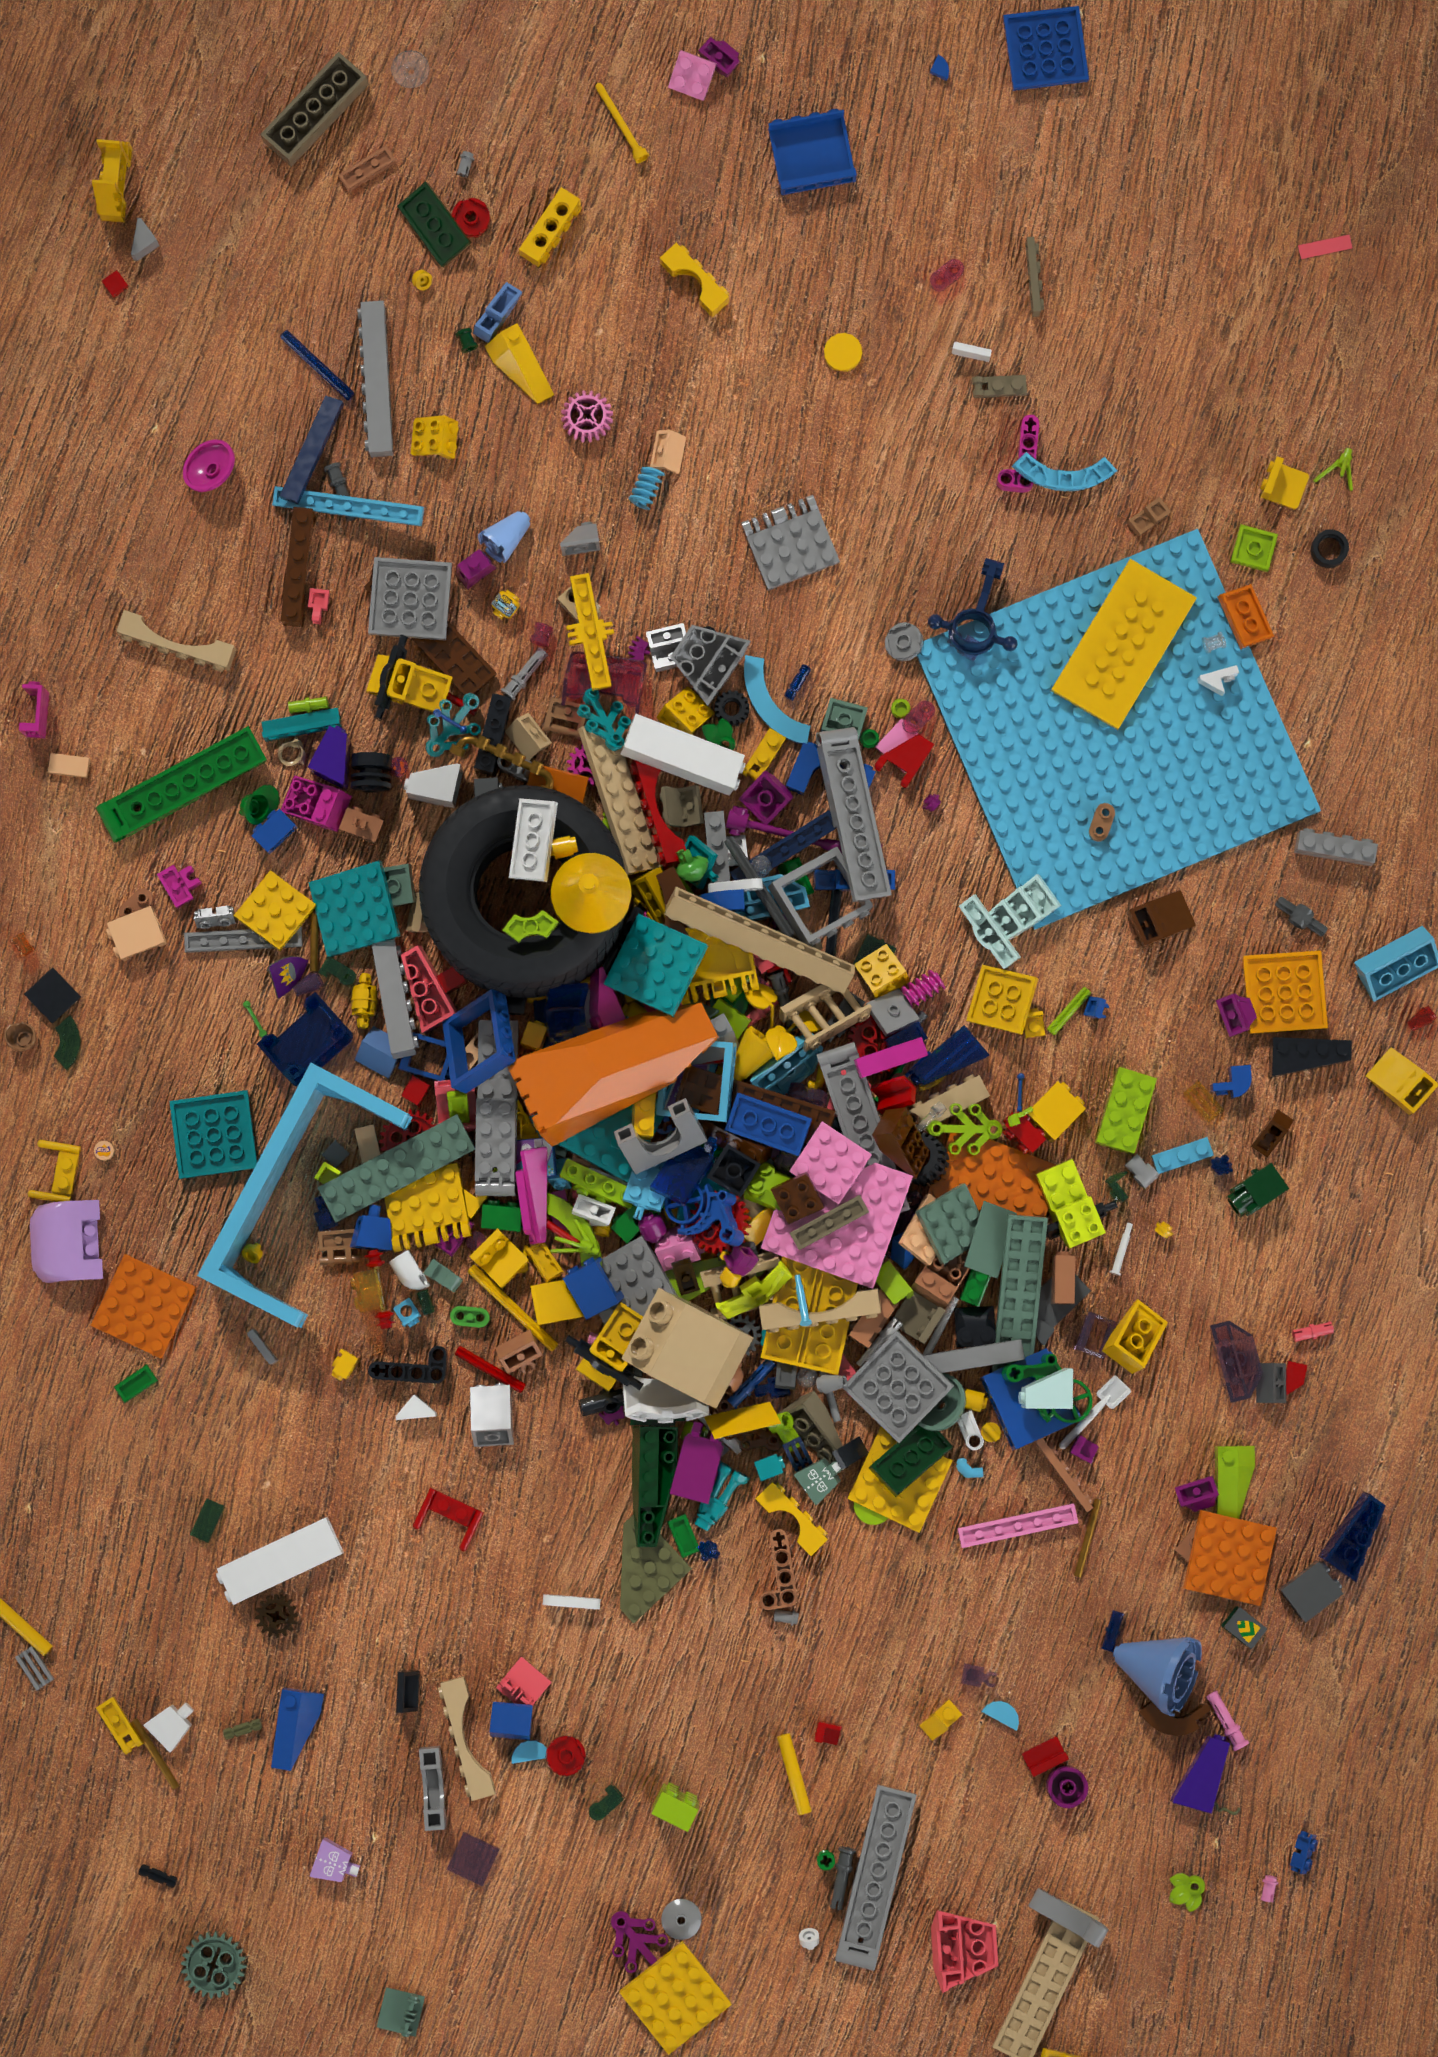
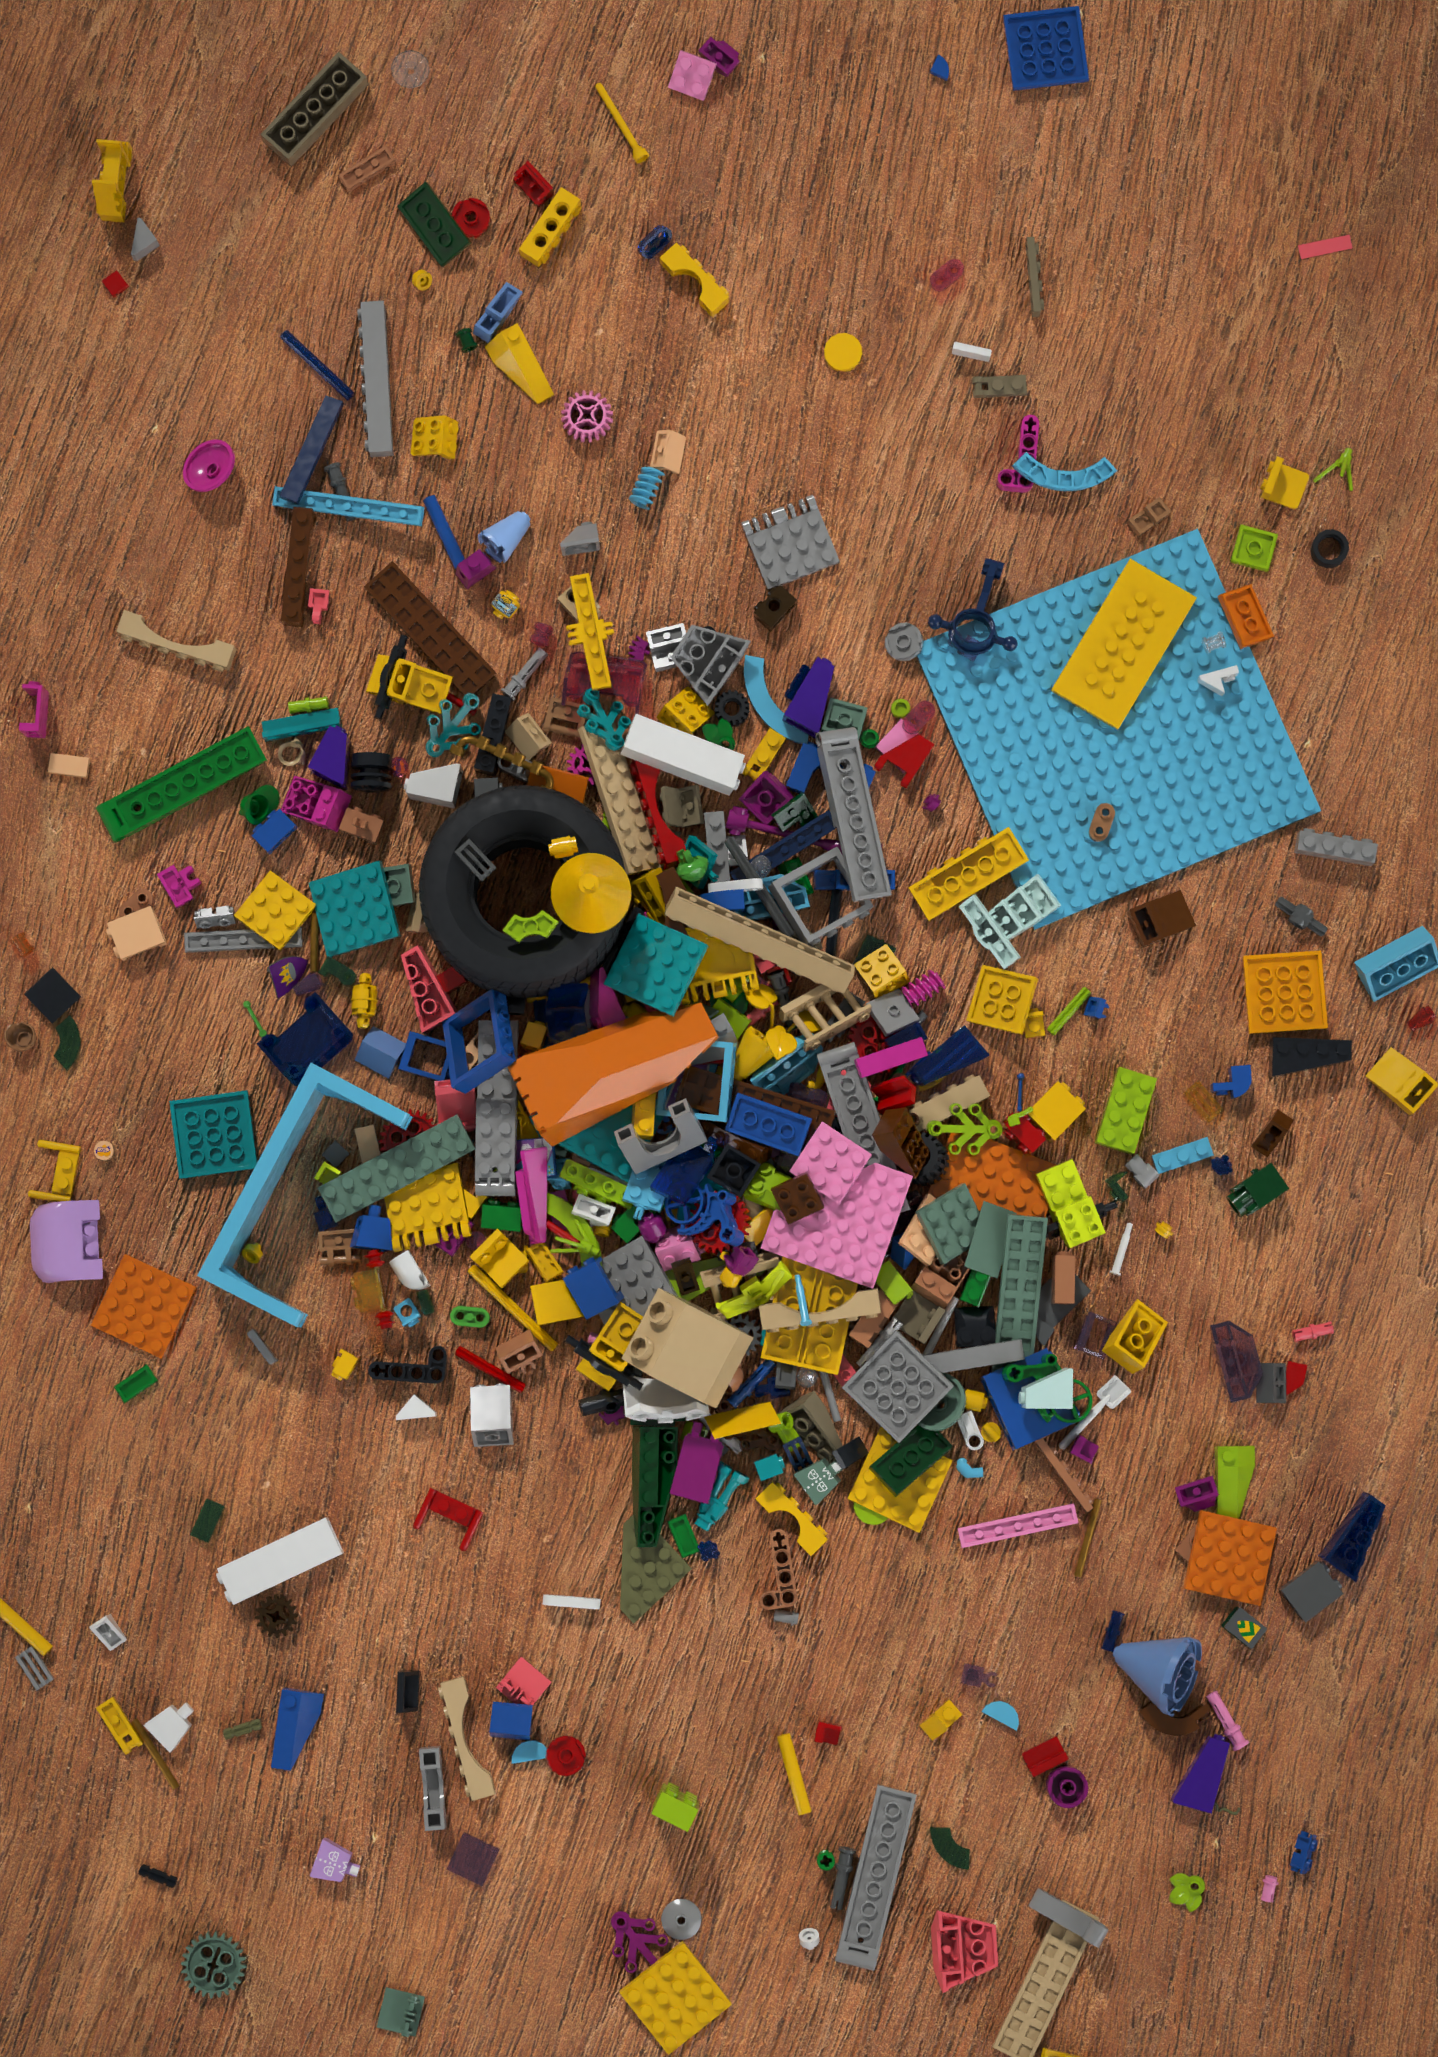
(108, 1632): none -> white slope
(394, 999): light grey brick -> none
(410, 598): light grey plate -> none
(416, 1091): red panel -> none
(443, 1275): sand green leg -> none
(444, 530): none -> blue piece
(458, 1105): lime tile -> none
(463, 729): blue hinge -> none
(465, 163): light grey pin -> none
(486, 872): none -> dark grey tile
(533, 184): none -> red hinge
(533, 840): white tile -> none
(601, 1808): clear green leg -> none
(654, 243): none -> clear blue plate
(770, 618): none -> dark brown brick
(794, 811): none -> dark green plate
(810, 700): none -> dark purple slope
(811, 152): blue panel -> none
(829, 1222): dark tan plate -> none
(830, 1383): light grey cone -> none
(935, 1112): clear bar -> none
(948, 1848): none -> clear green tile
(968, 873): none -> yellow plate
(1236, 1013): magenta slope -> none

